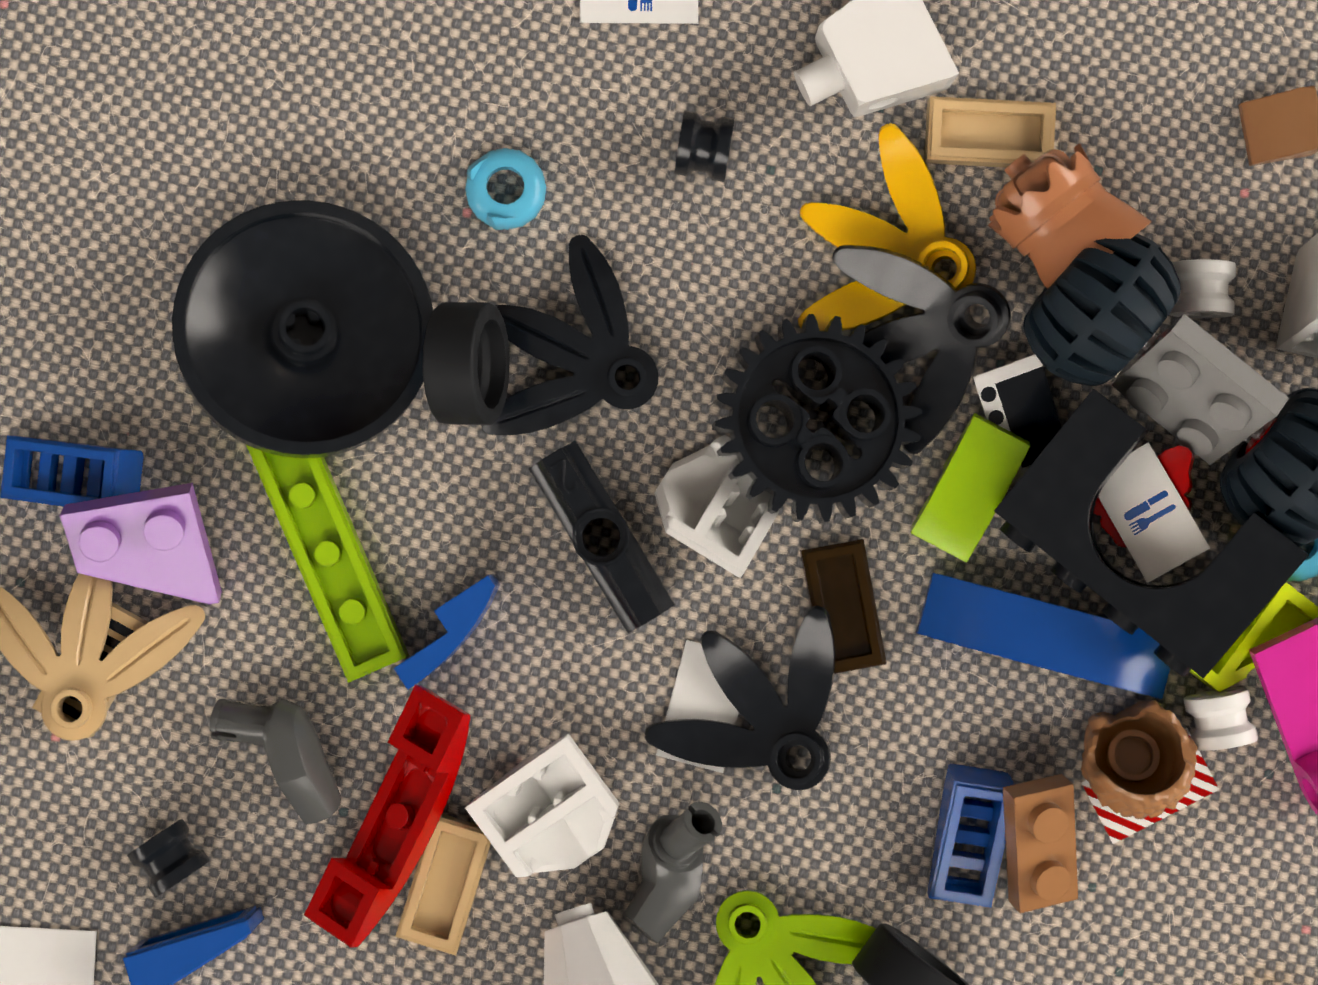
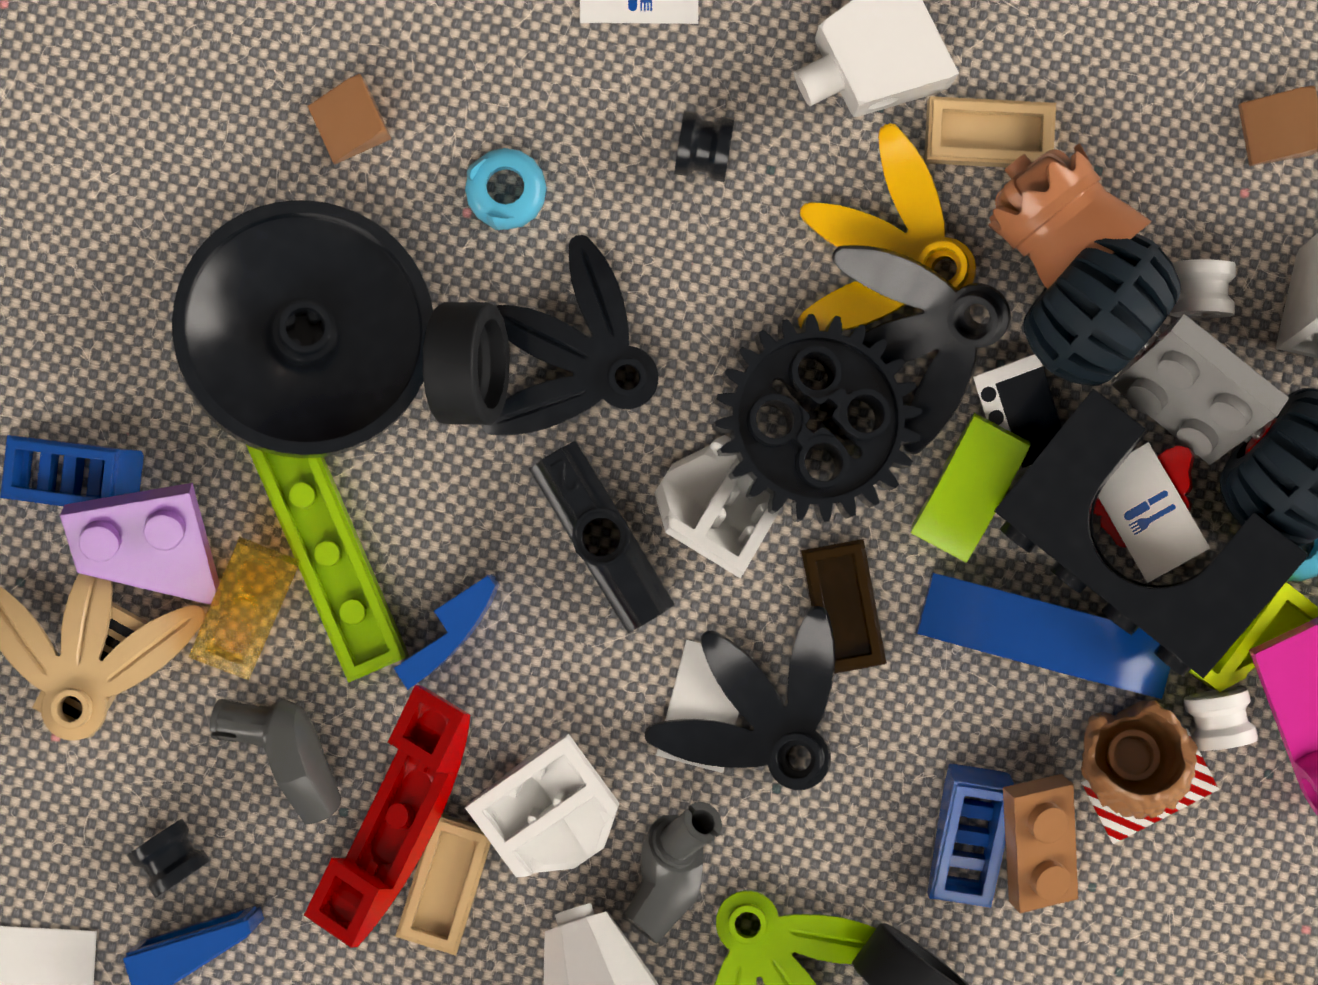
(244, 608): none -> clear yellow plate
(349, 119): none -> medium nougat slope

